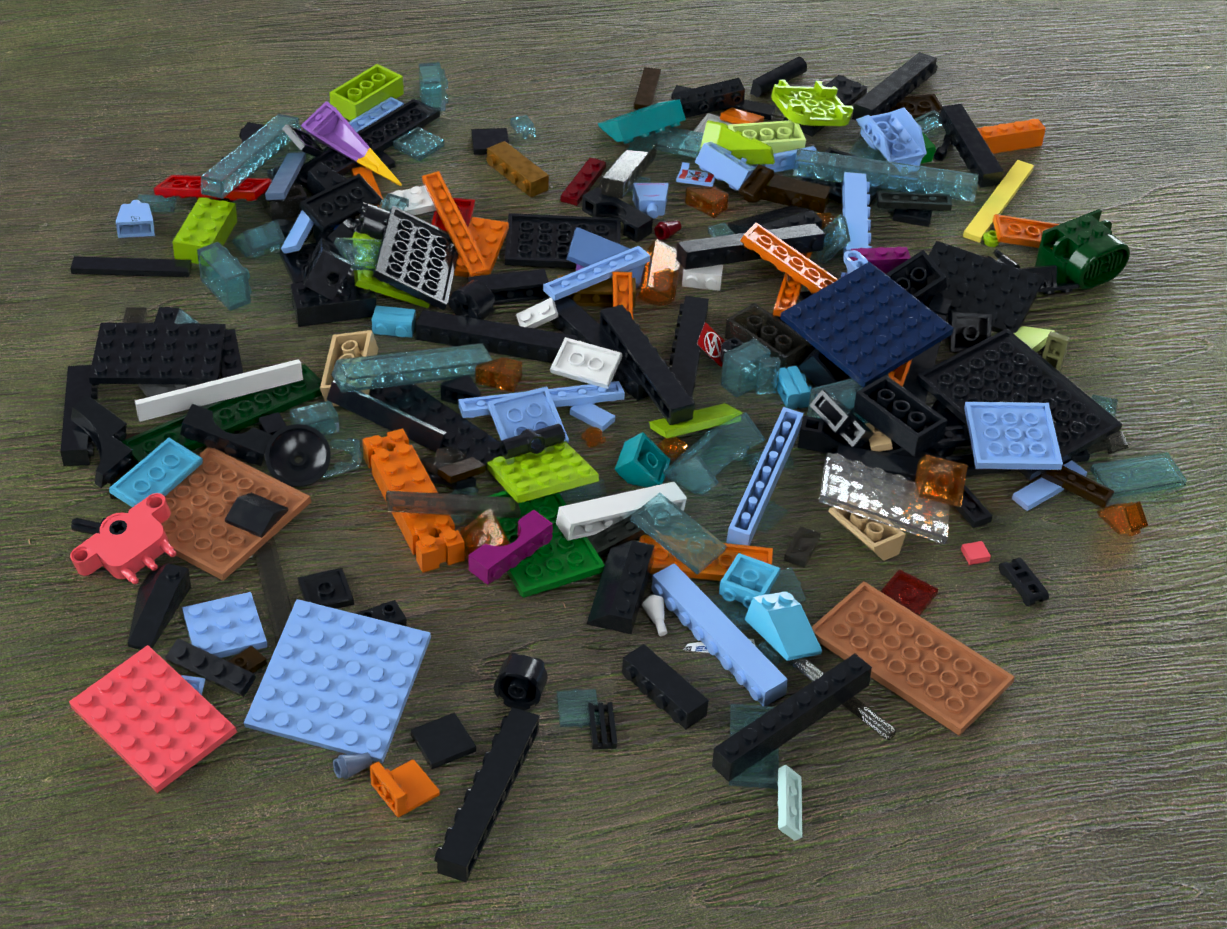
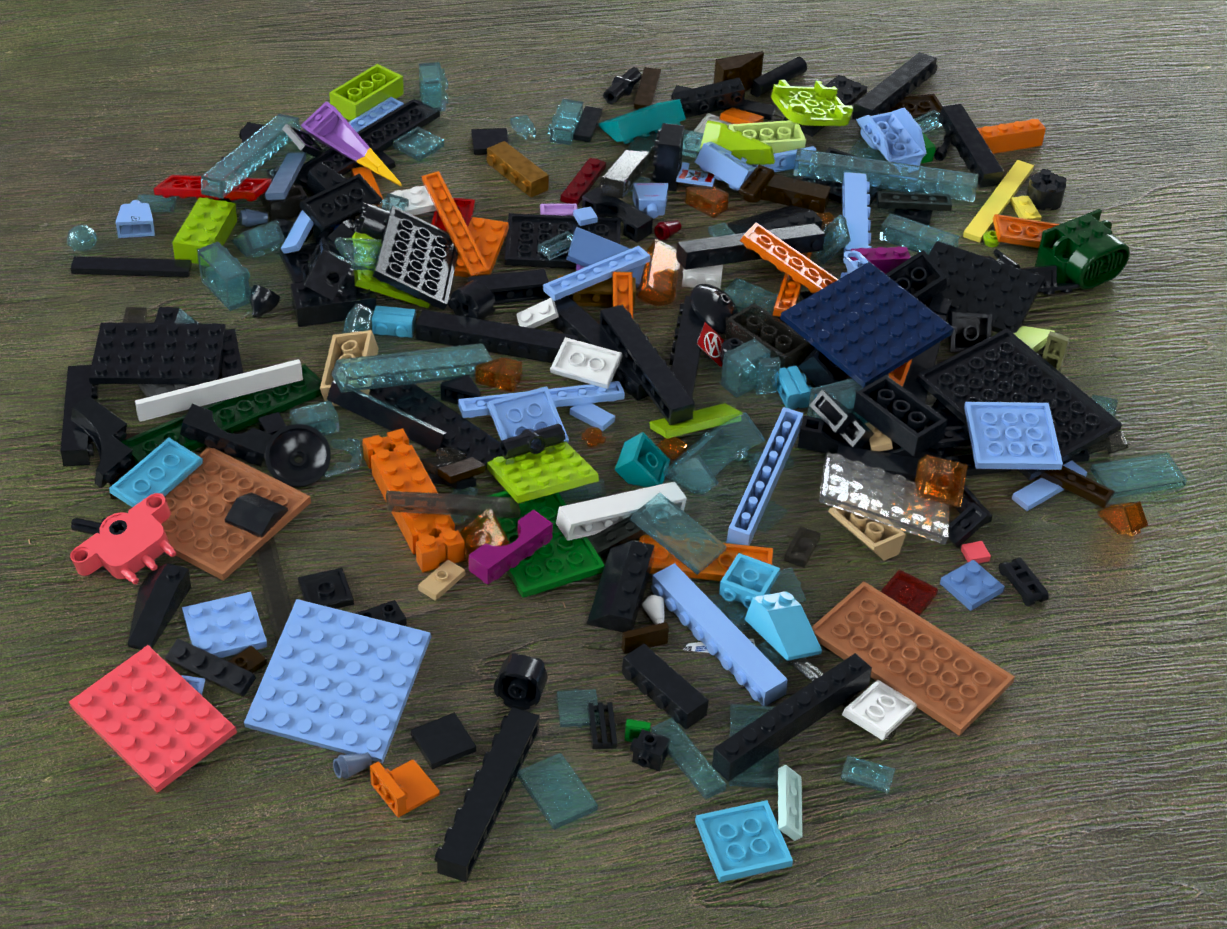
(81, 238): none -> clear light blue hair
(251, 217): none -> sand blue cone
(262, 300): none -> black helmet
(358, 319): none -> clear light blue brick
(441, 580): none -> tan plate
(556, 246): none -> clear light blue tile
(557, 209): none -> lavender tile
(557, 791): none -> clear light blue tile
(565, 121): none -> clear light blue brick
(585, 216): none -> light blue tile
(587, 124): none -> black tile
(622, 85): none -> black piece
(634, 727): none -> green tile
(650, 636): none -> dark brown tile
(650, 750): none -> black brick
(668, 155): none -> black brick
(690, 759): none -> clear light blue tile
(712, 306): none -> black dish
(743, 841): none -> medium azure plate
(744, 66): none -> dark brown slope
(745, 294): none -> clear light blue plate
(868, 774): none -> clear light blue plate
(879, 709): none -> white tile
(913, 234): none -> clear light blue brick
(966, 524): none -> black plate
(972, 585): none -> medium blue plate
(1025, 208): none -> light yellow plate
(1046, 190): none -> black brick

